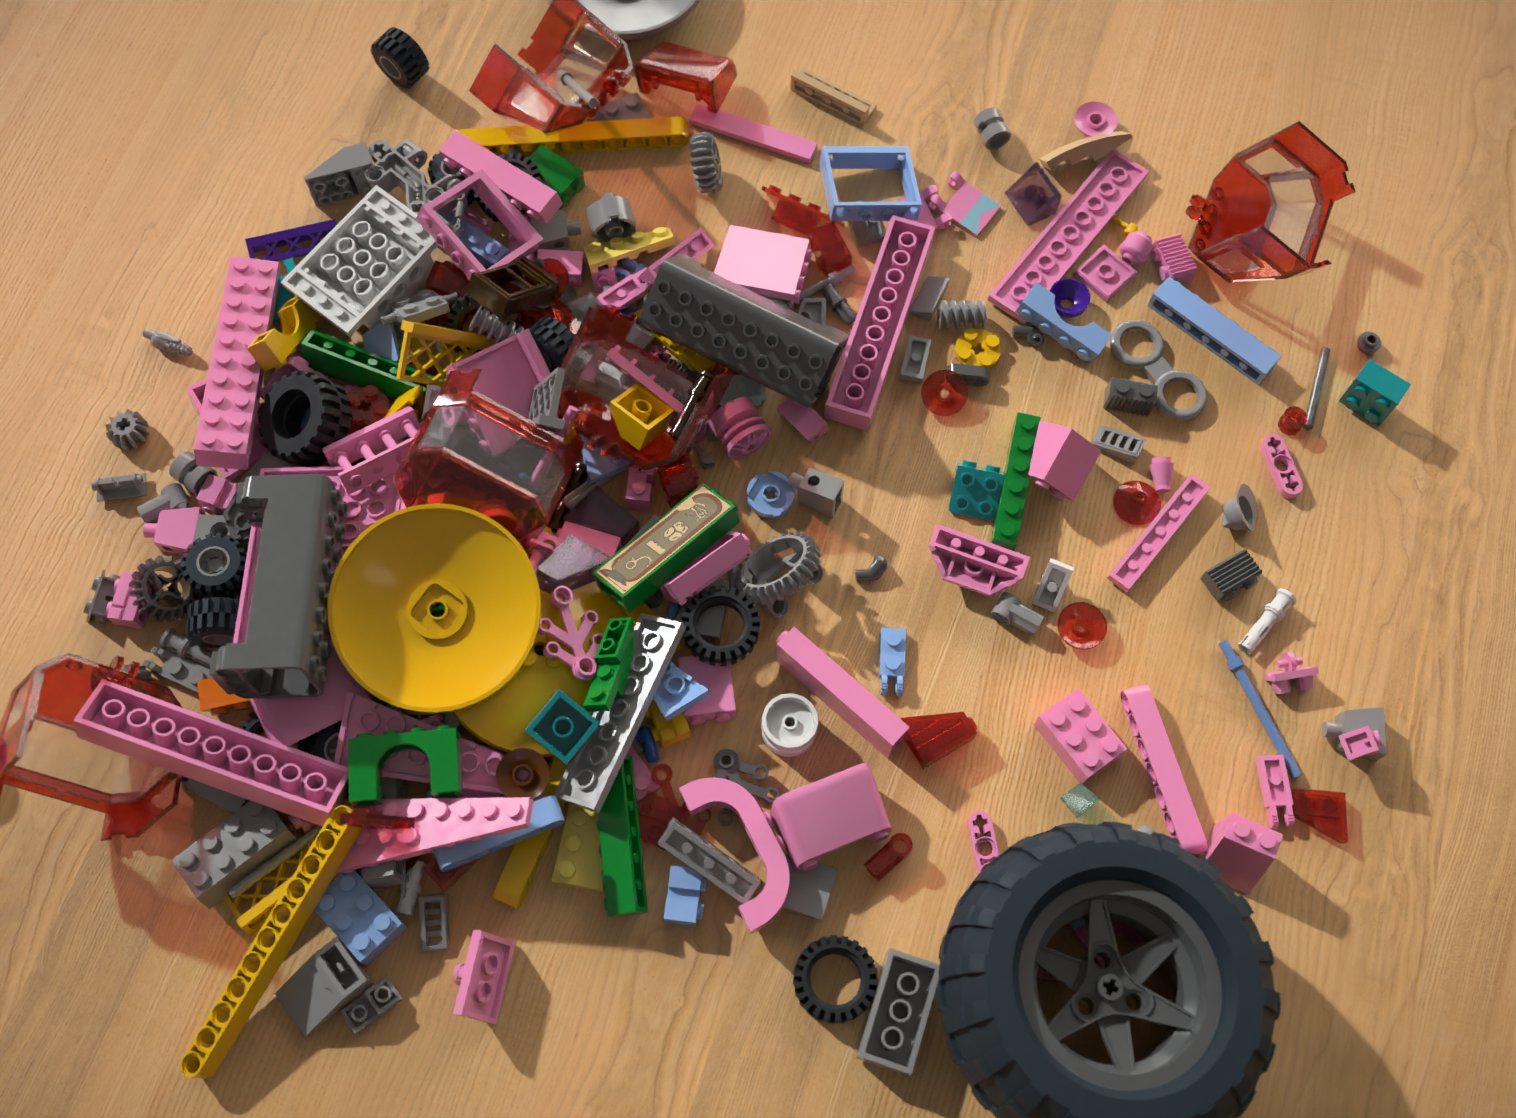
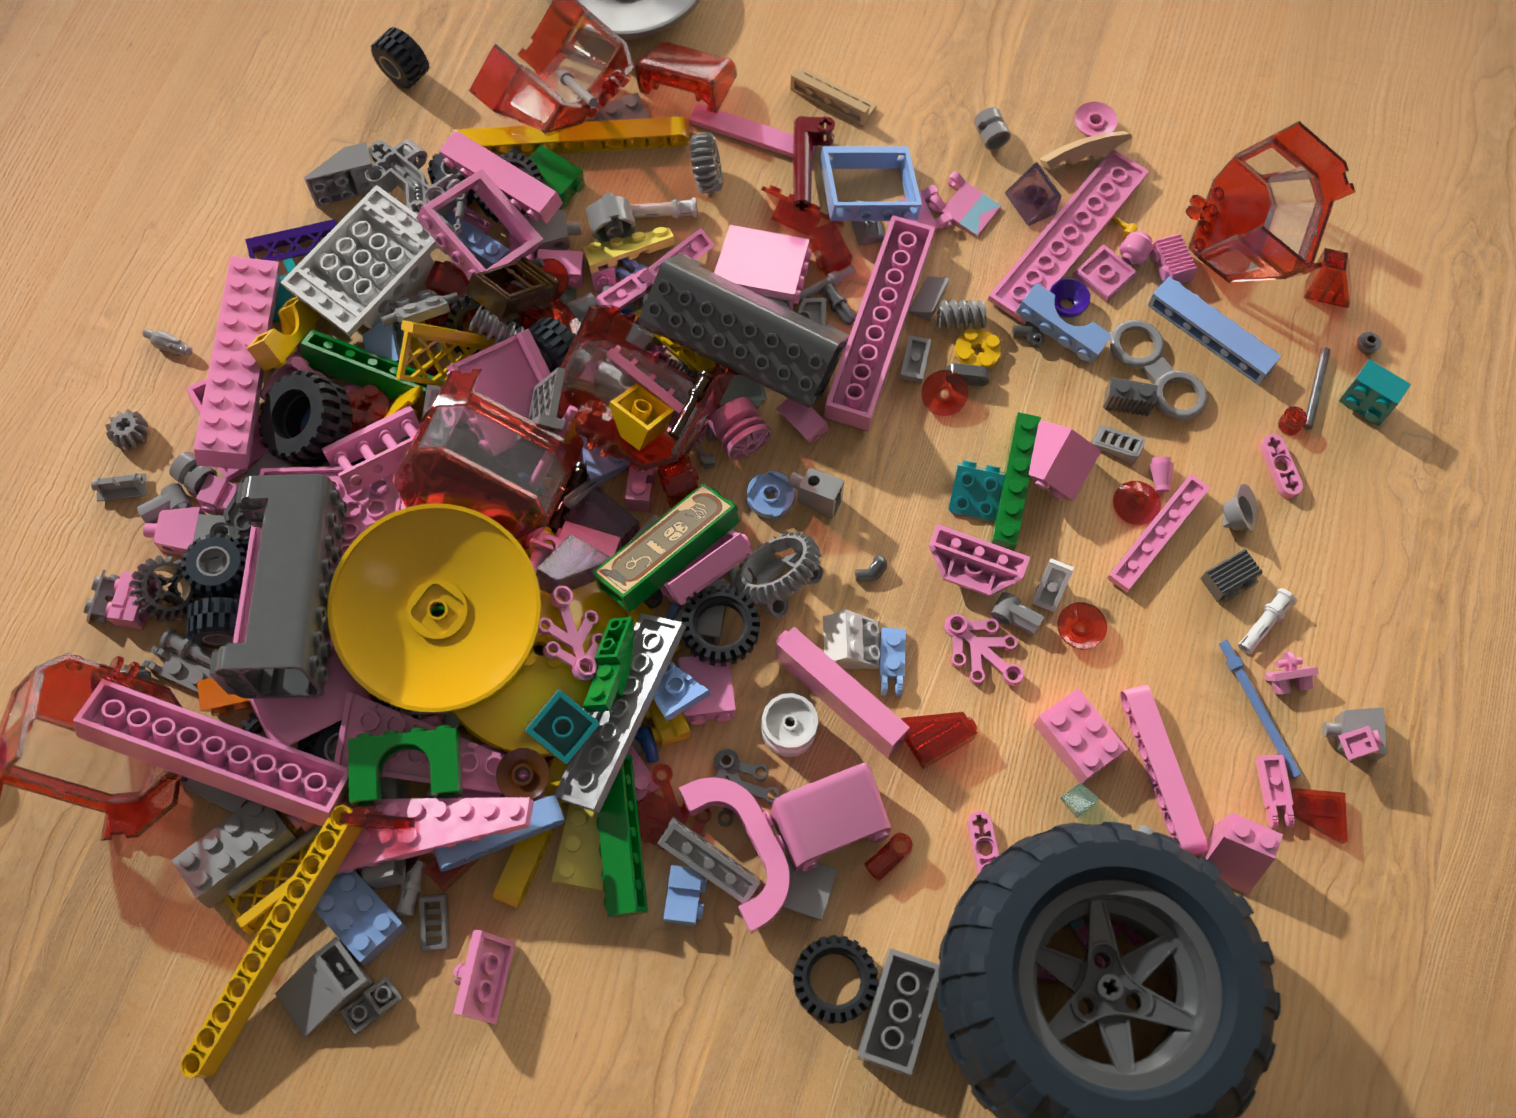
(674, 208): none -> white pin
(806, 134): none -> dark red axle
(851, 640): none -> white slope
(981, 646): none -> bright pink plant
(1331, 282): none -> clear red slope

